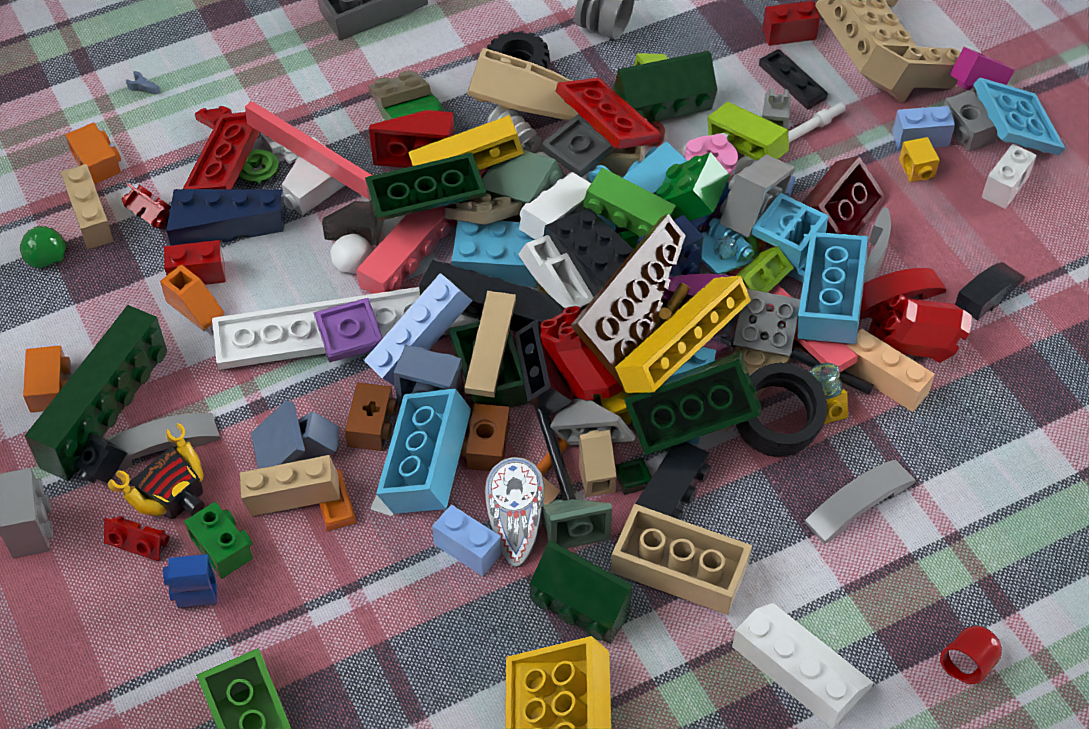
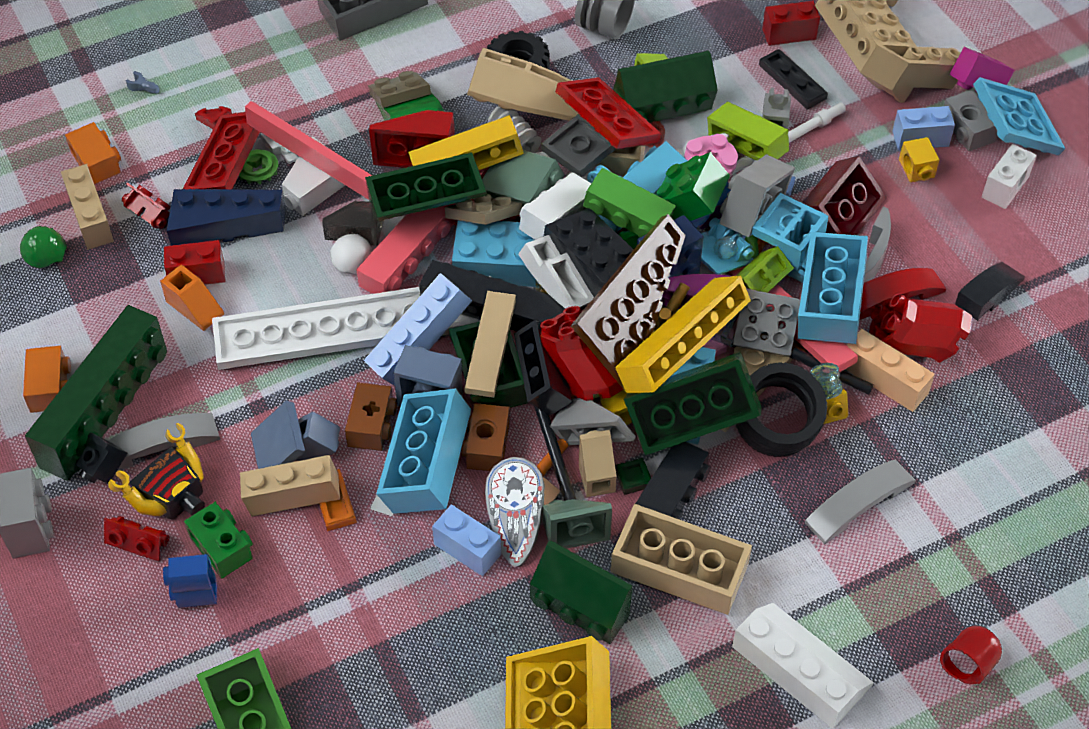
(348, 329): medium lavender tile -> none

